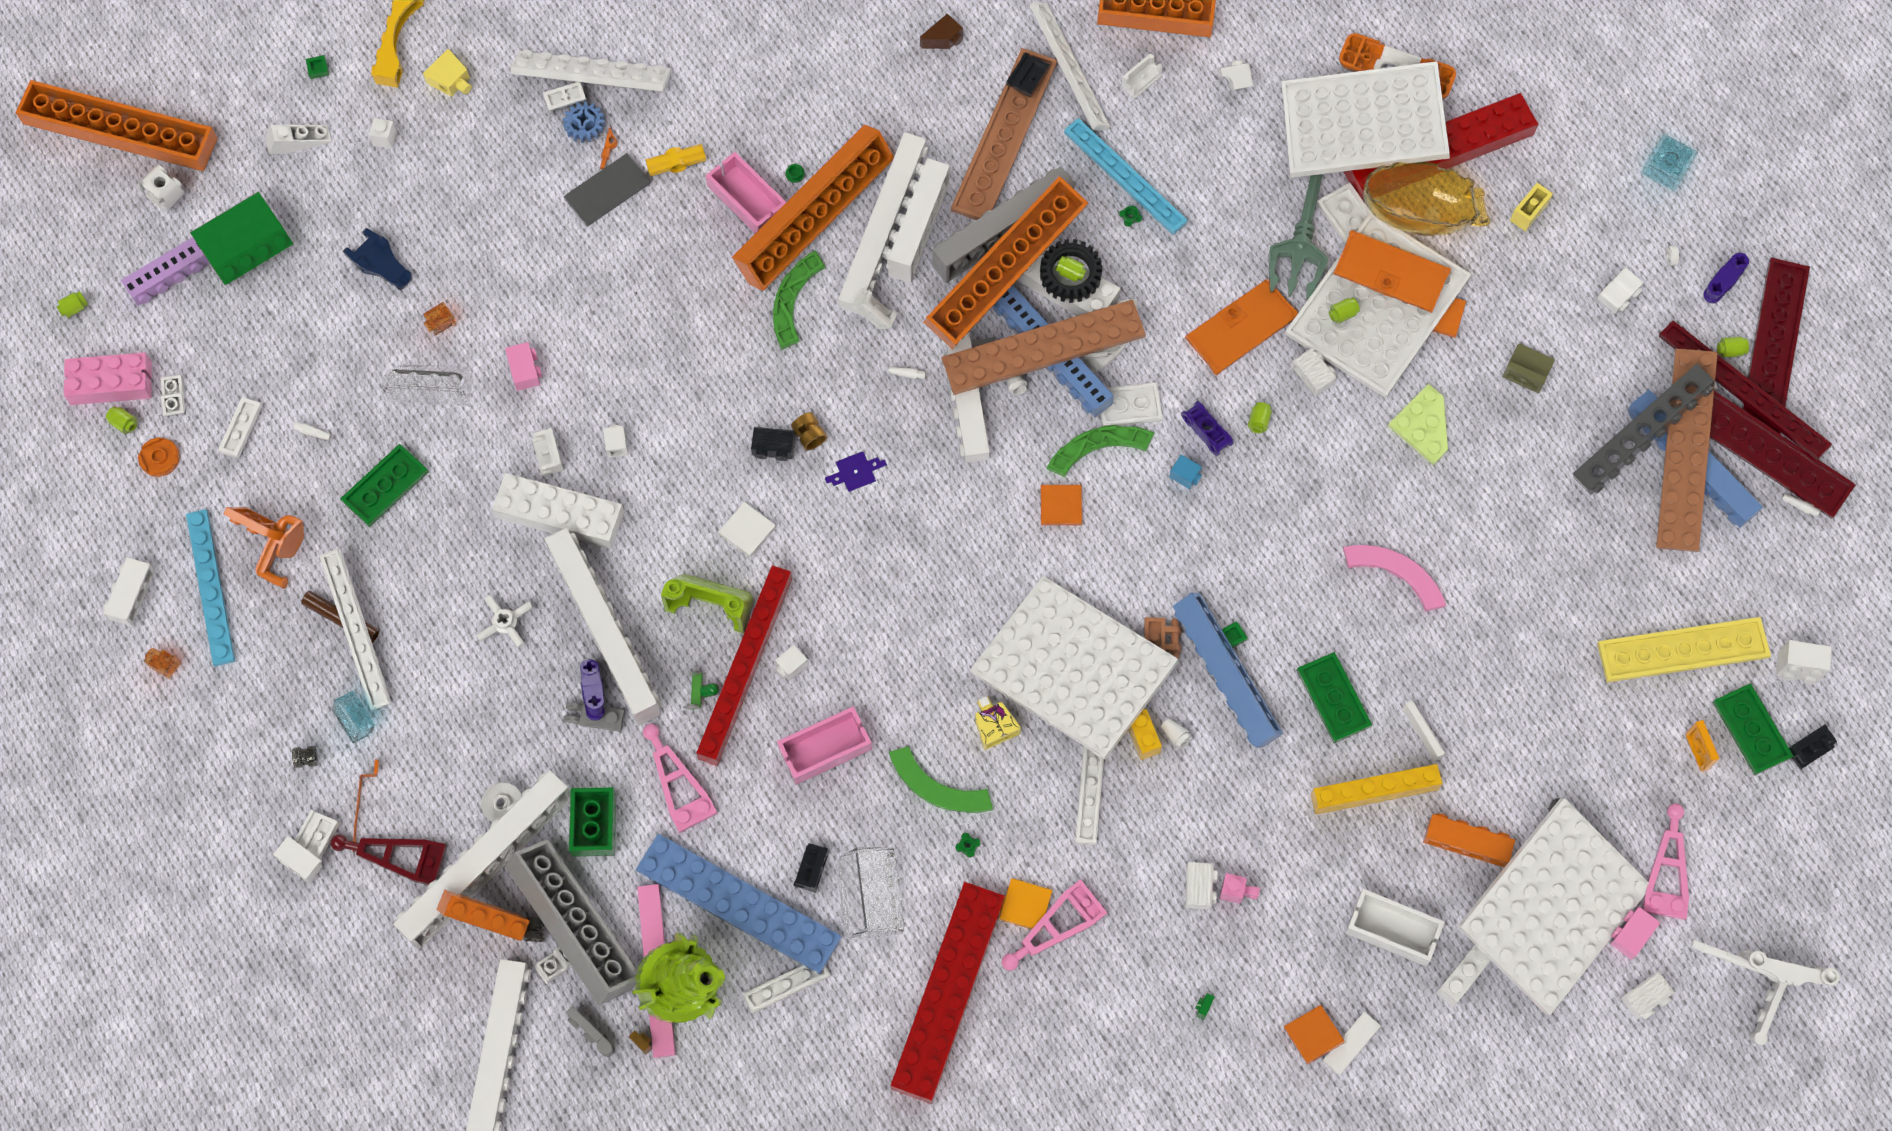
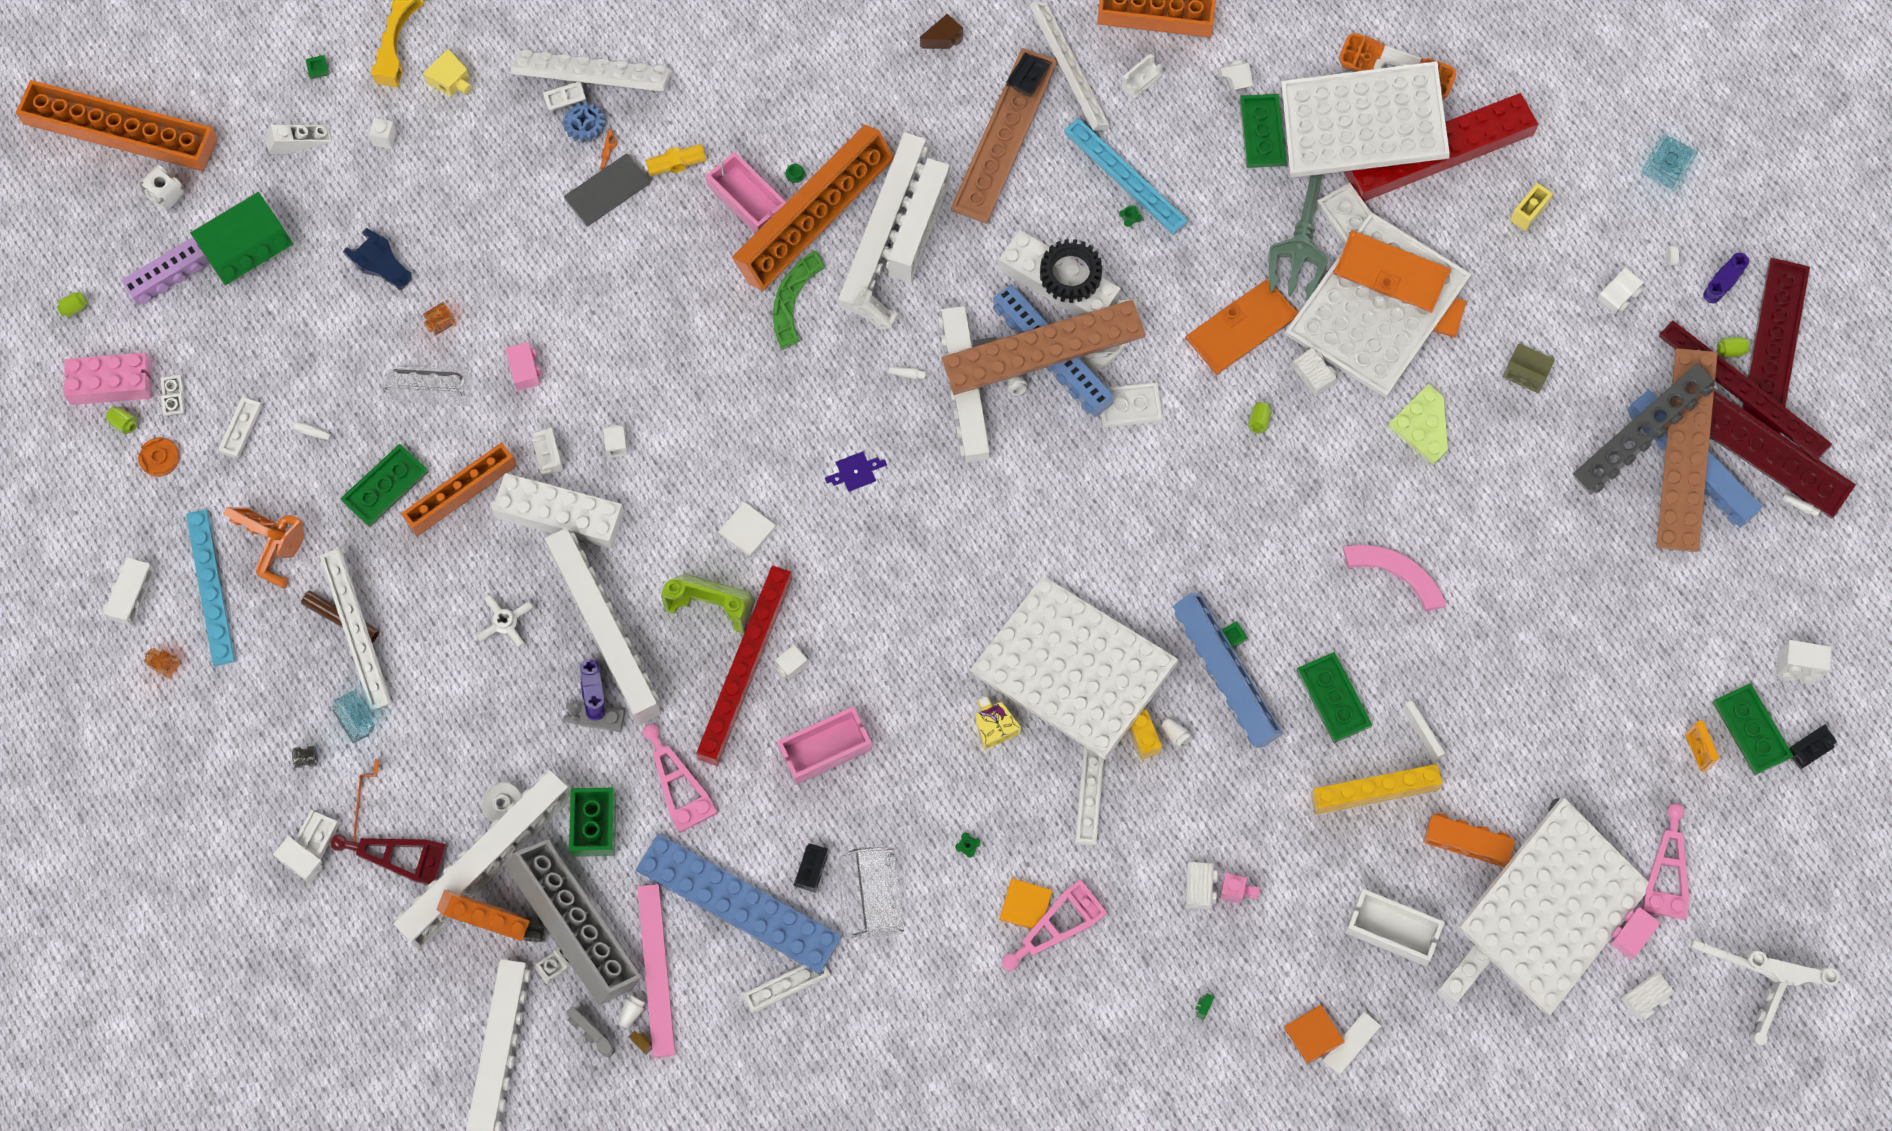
(459, 489): none -> orange brick
(631, 1010): none -> white cone
(671, 983): lime cone -> none
(698, 690): piece -> none
(772, 443): black brick -> none
(808, 430): pearl gold wheel -> none
(934, 792): bright green tile -> none
(947, 993): red brick -> none
(970, 244): light grey brick -> none
(1005, 262): orange brick -> none
(1061, 505): orange tile -> none
(1070, 269): lime brick -> none
(1096, 439): bright green tile -> none
(1155, 633): nougat plate -> none
(1186, 472): dark azure brick -> none
(1216, 438): dark purple piece -> none
(1262, 130): none -> green plate
(1344, 310): lime brick -> none
(1424, 199): clear yellow windscreen -> none
(1683, 649): light yellow plate -> none

